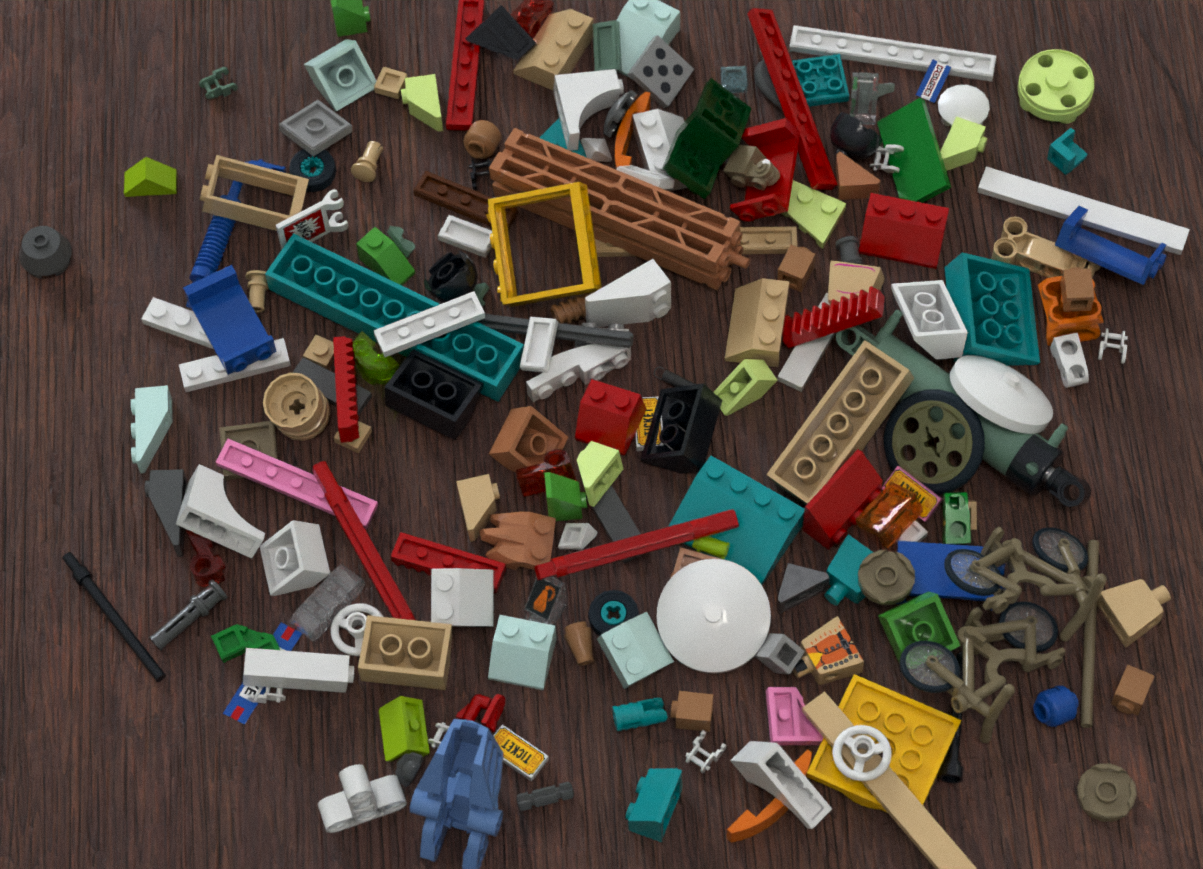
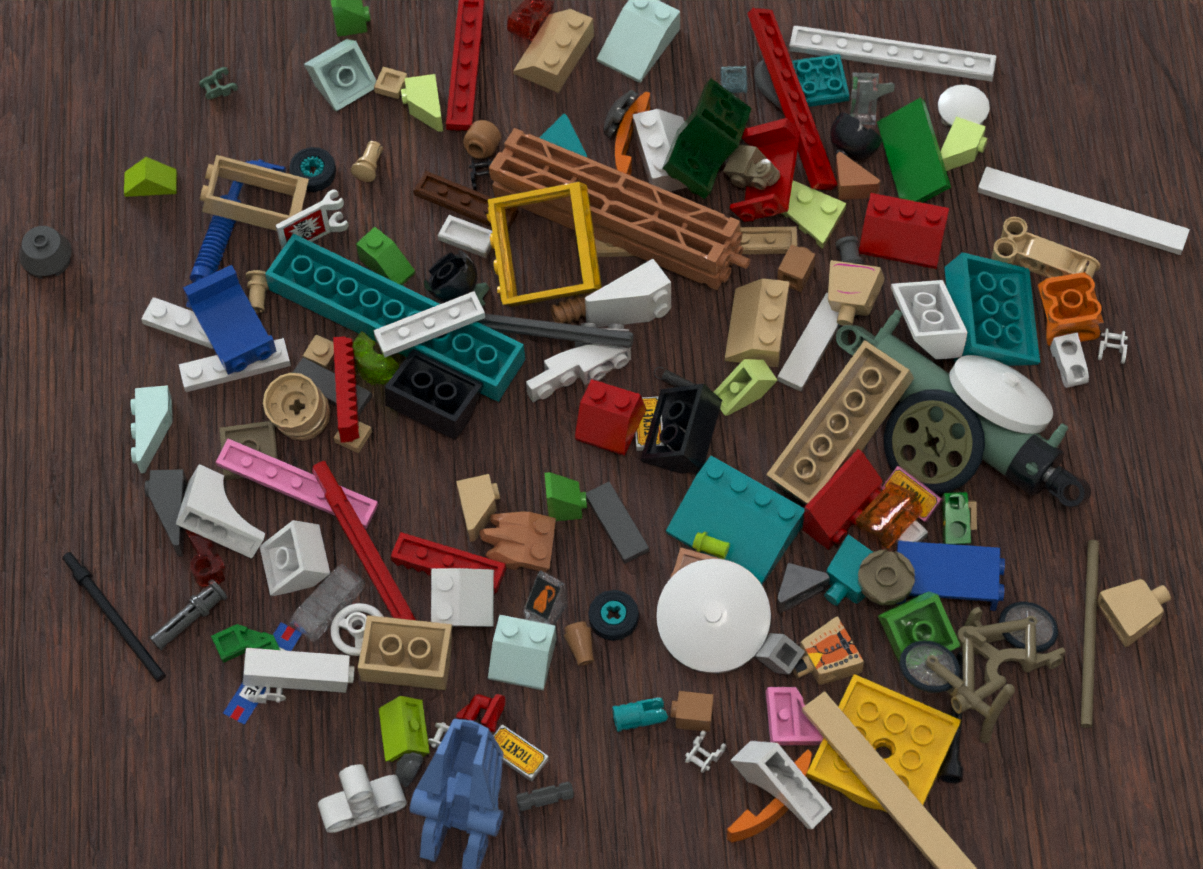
(315, 127): light grey tile -> none
(404, 245): sand green piece -> none
(502, 35): black wing -> none
(526, 439): nougat slope -> none
(533, 478): clear red plate -> none
(539, 344): white tile -> none
(577, 536): white slope -> none
(581, 96): white arch -> none
(596, 149): white slope -> none
(598, 469): yellowish green slope -> none
(607, 46): sand green tile -> none
(635, 649): light aqua slope -> none
(637, 545): red piece -> none
(655, 802): teal slope -> none
(656, 179): white tile -> none
(660, 71): light grey tile -> none
(833, 318): red gear -> none
(866, 743): white piece -> none
(889, 149): white piece -> none
(933, 81): sticker -> none
(1056, 85): yellowish green piece -> none
(1056, 706): blue head -> none
(1060, 558): dark tan piece -> none
(1065, 153): teal panel -> none
(1077, 289): medium nougat brick -> none
(1106, 792): dark tan tile -> none
(1107, 253): blue panel -> none
(1132, 690): medium nougat brick -> none

